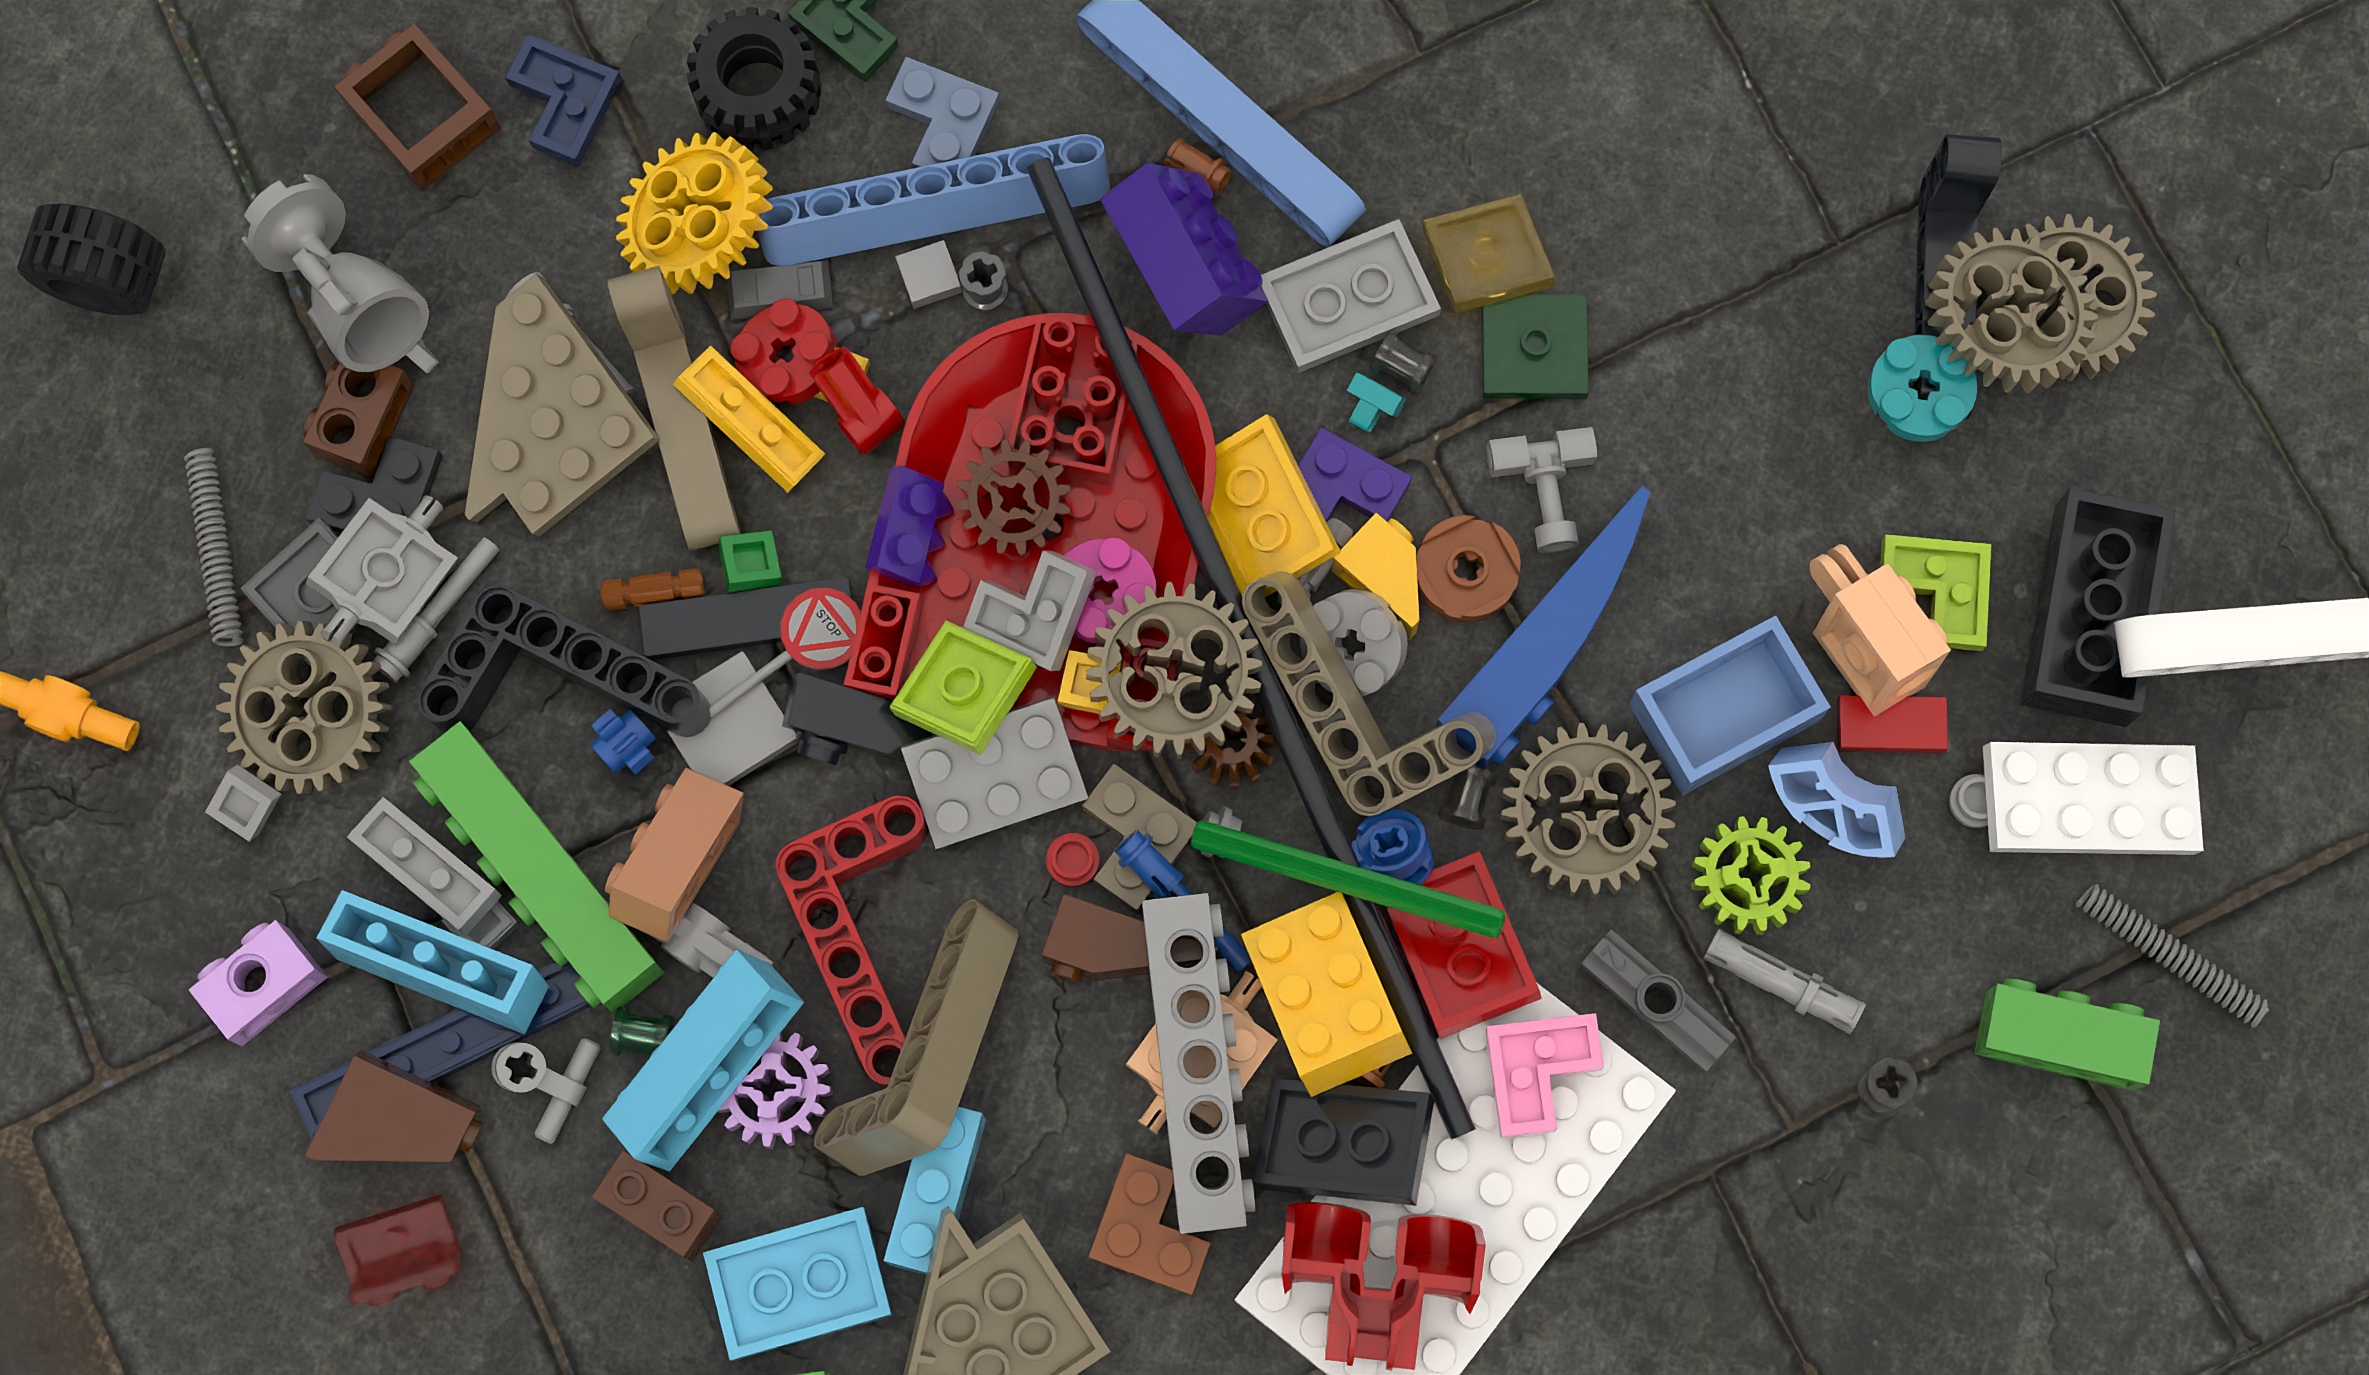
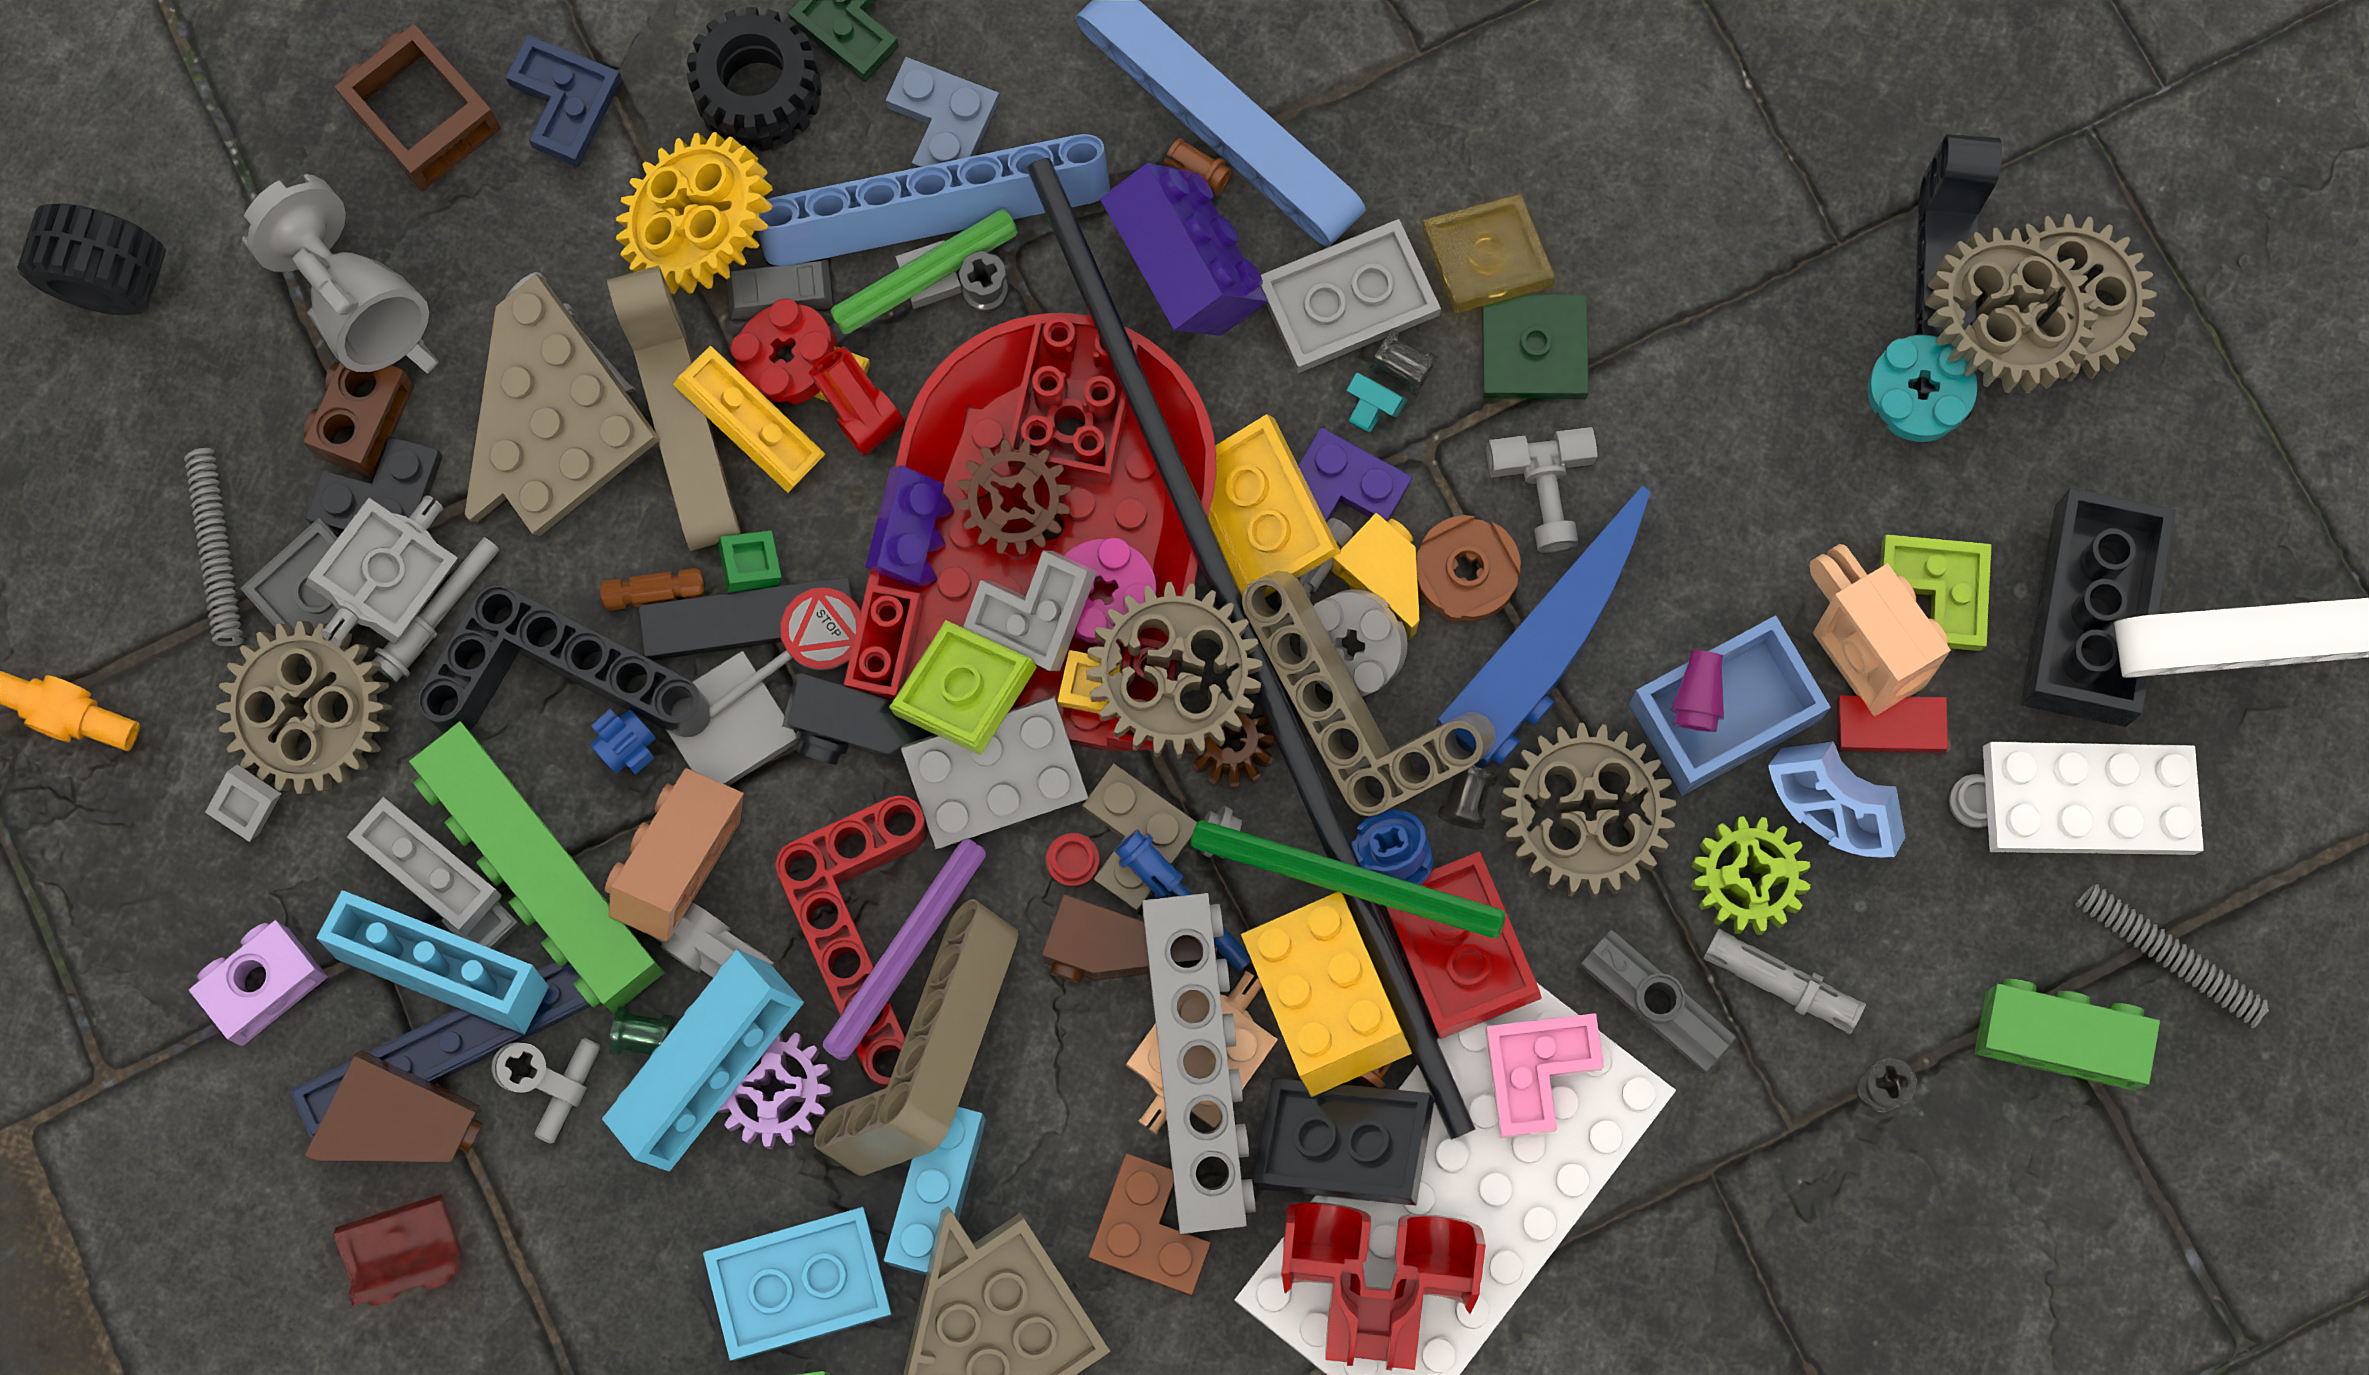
(657, 1206): reddish brown brick -> none
(904, 950): none -> medium lavender axle
(923, 271): none -> bright green axle
(1700, 694): none -> magenta cone

